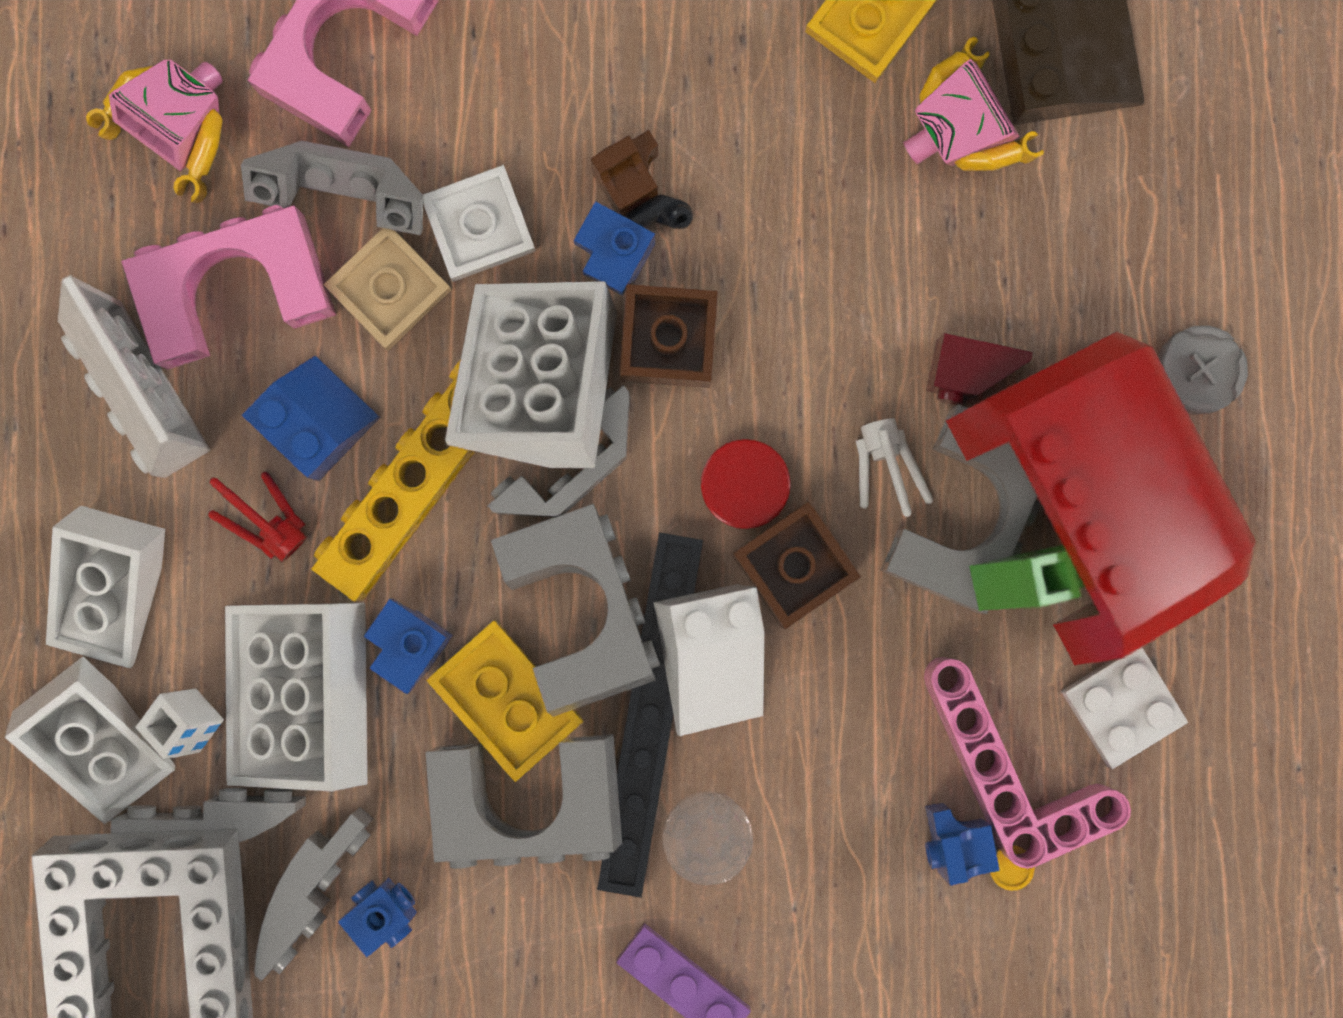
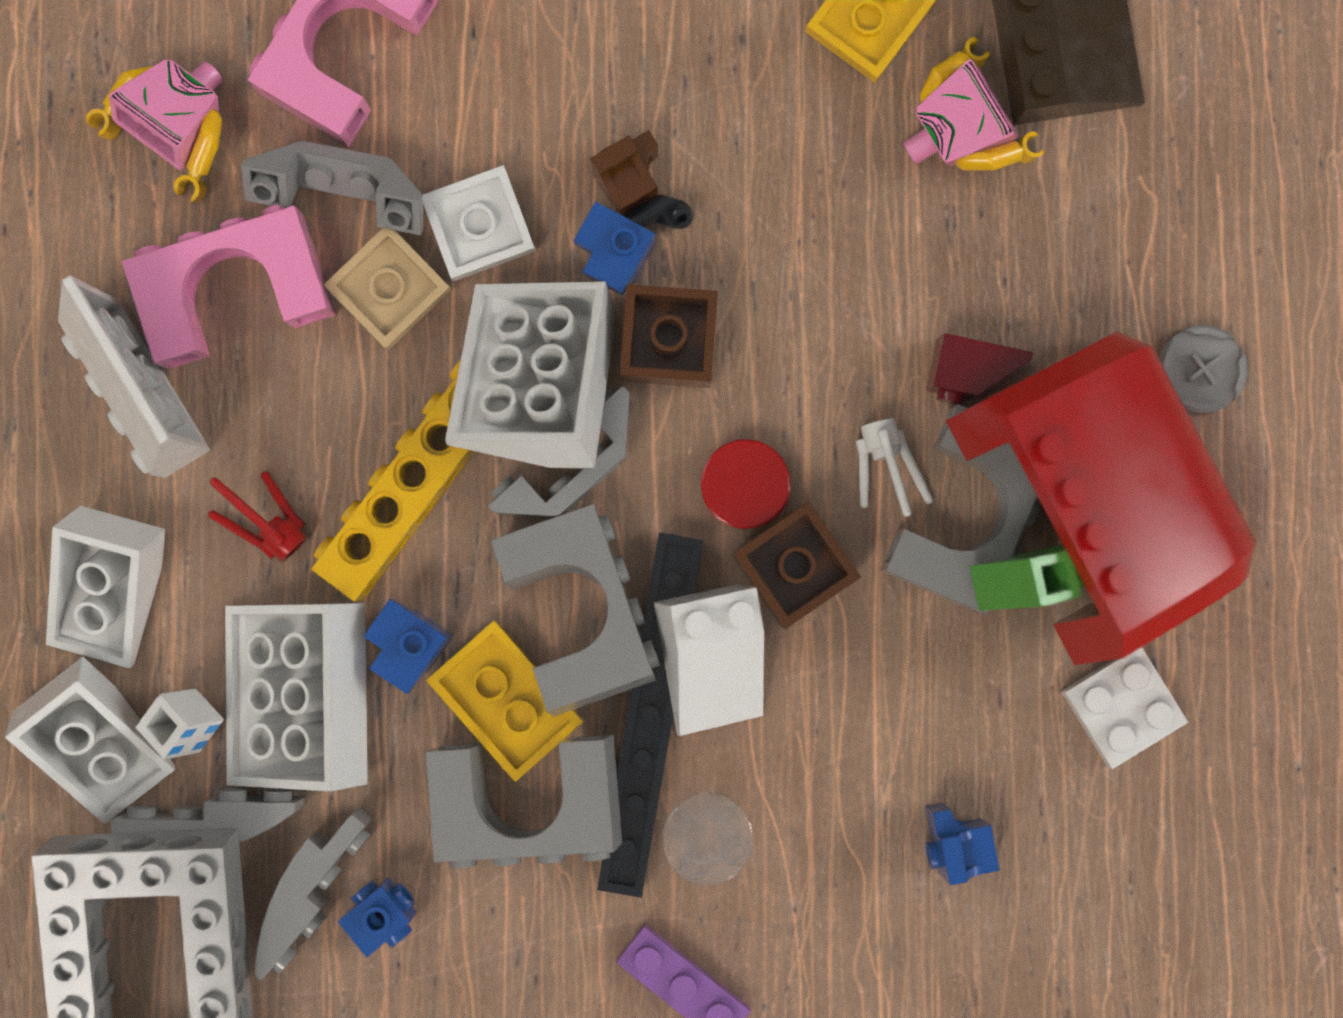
(311, 417): blue slope -> none
(1002, 778): bright pink beam -> none
(1010, 875): yellow piece -> none

